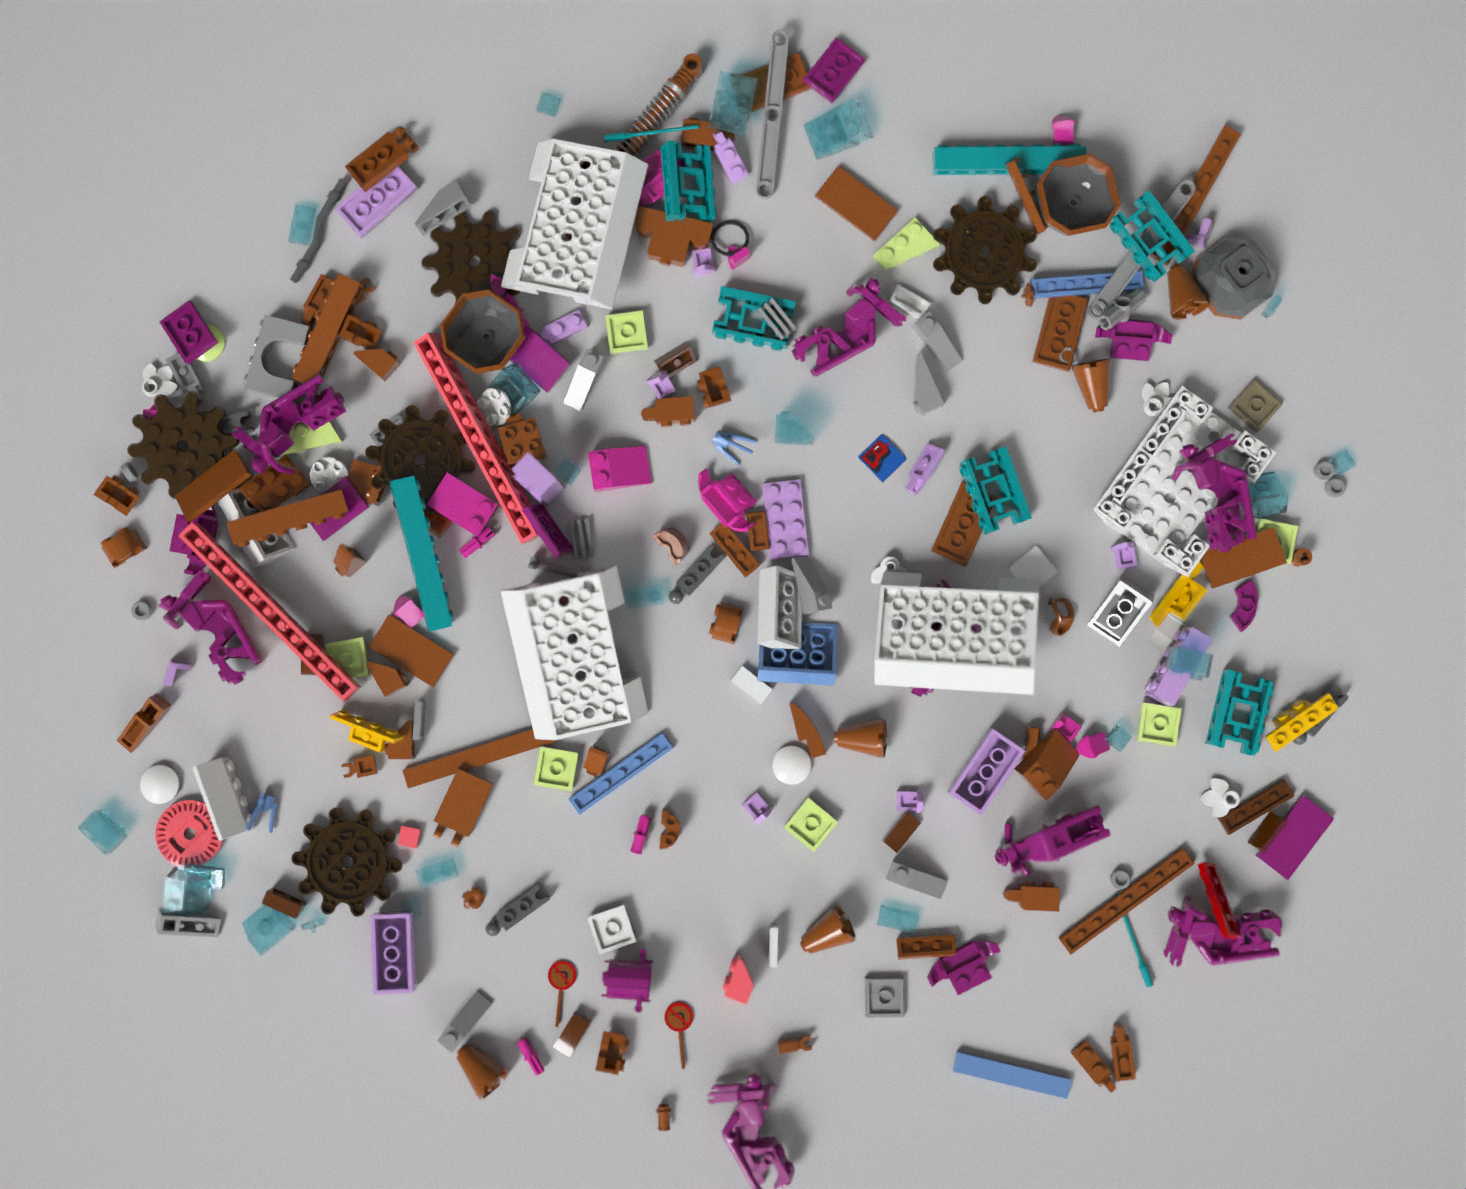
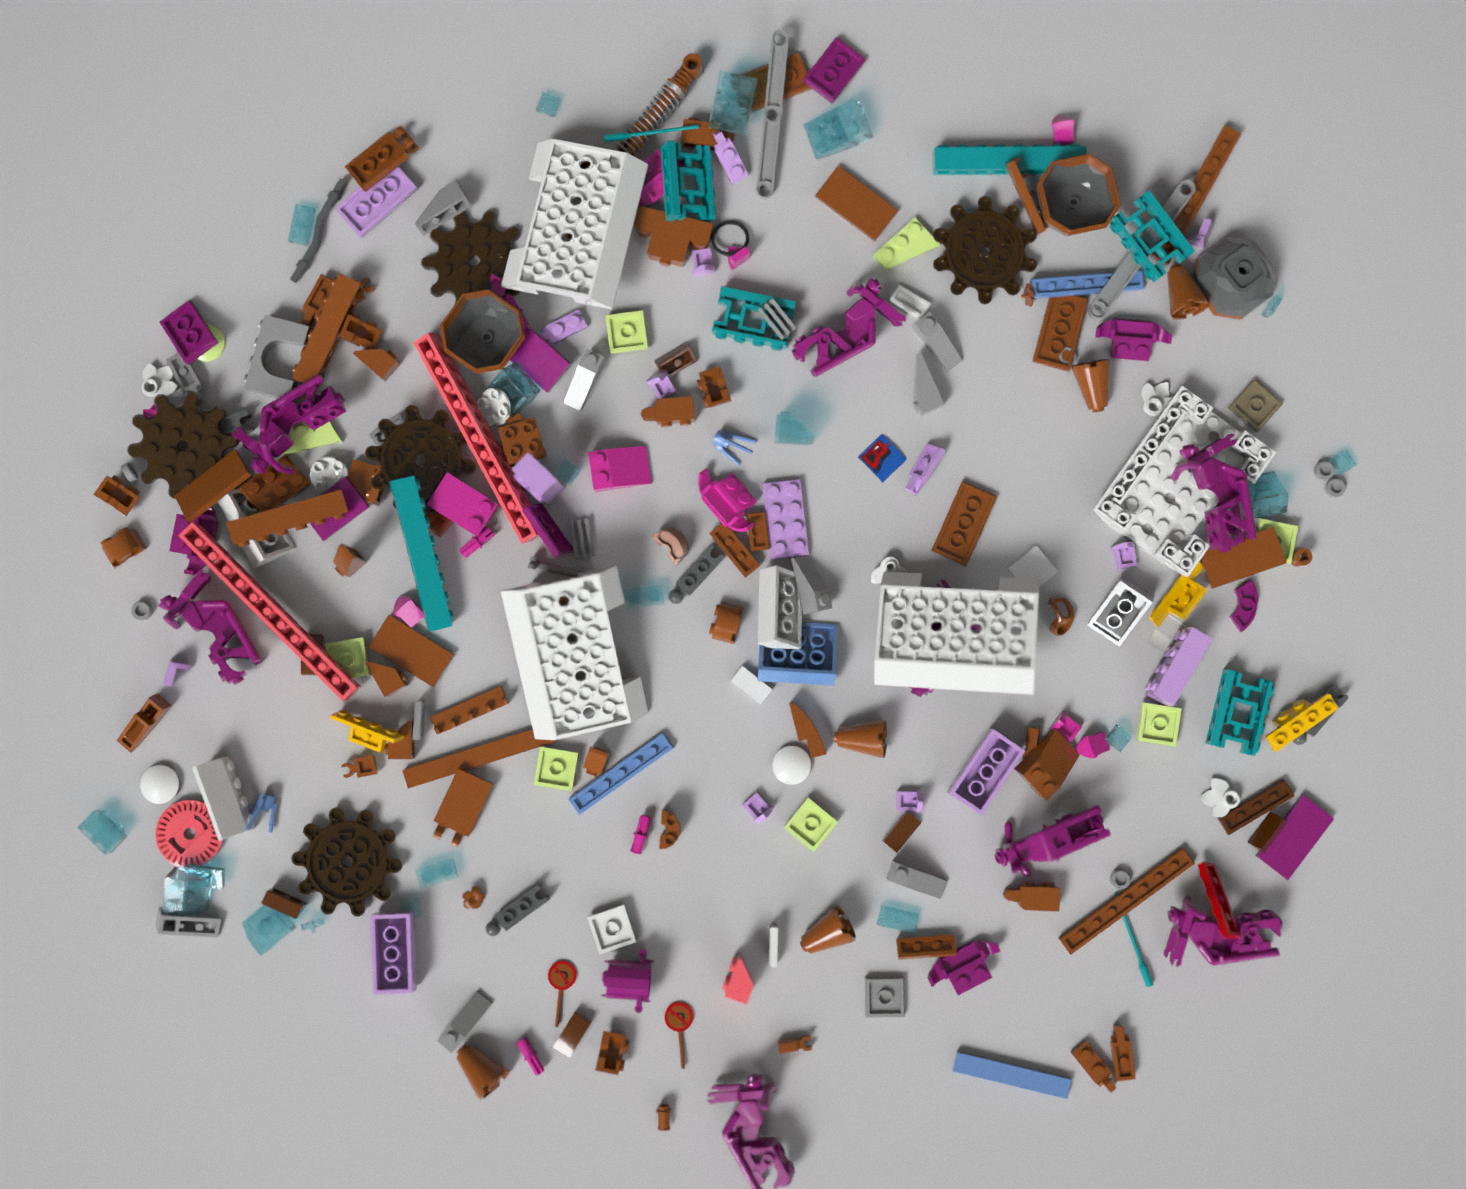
(409, 836): coral tile -> none
(469, 710): none -> dark orange hinge
(1009, 487): teal fence -> none
(1121, 309): light grey piece -> none
(1189, 662): clear light blue brick -> none

